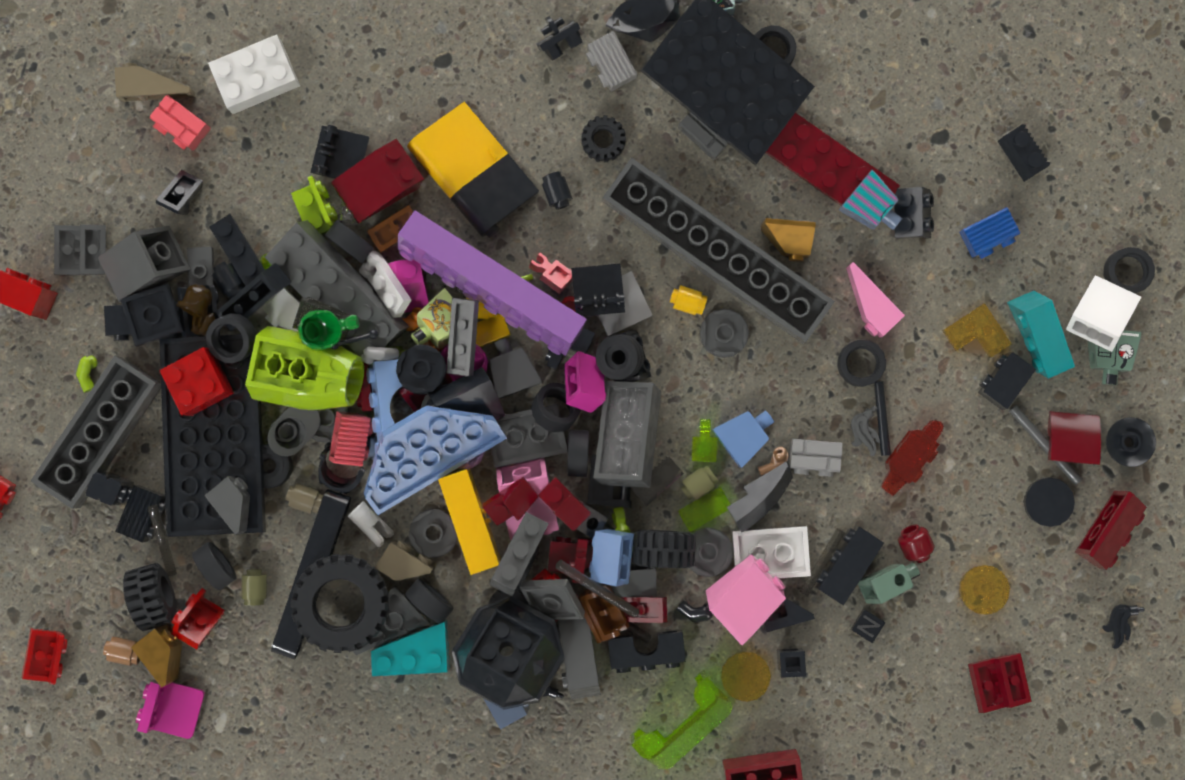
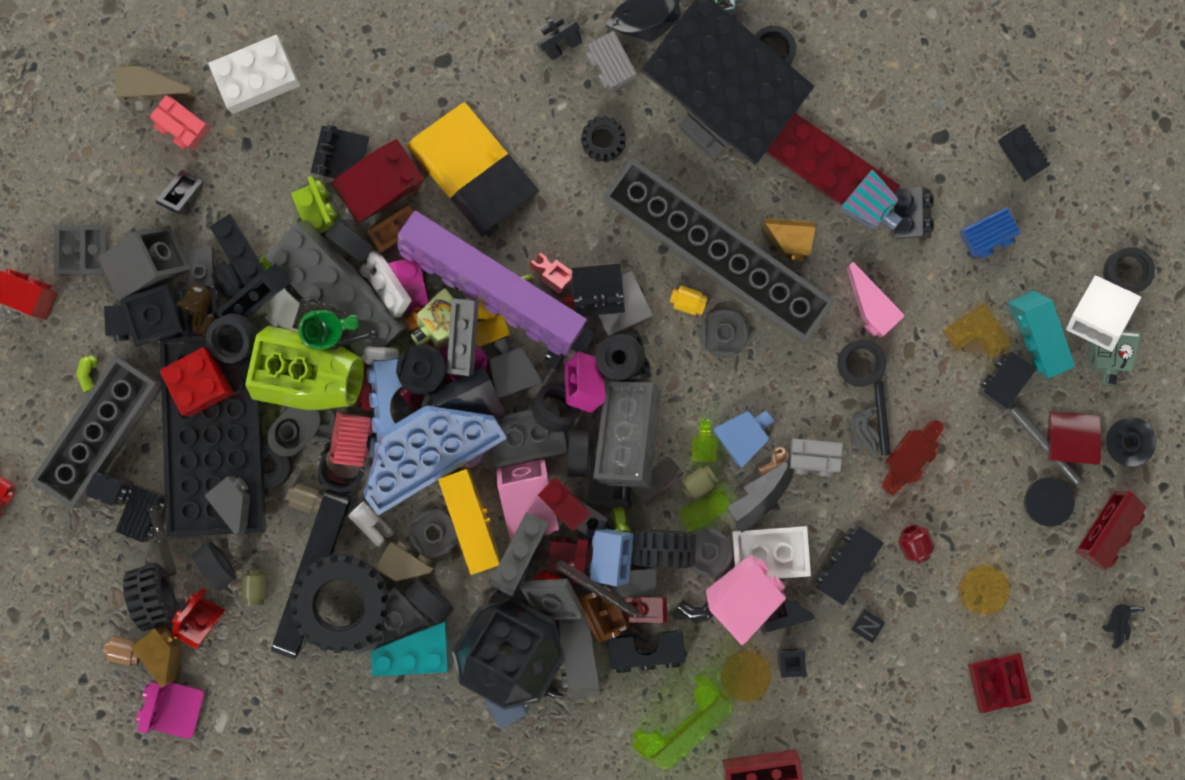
(44, 655): red bracket -> none
(511, 502): dark red slope -> none
(556, 190): black brick -> none
(888, 583): sand green torso -> none

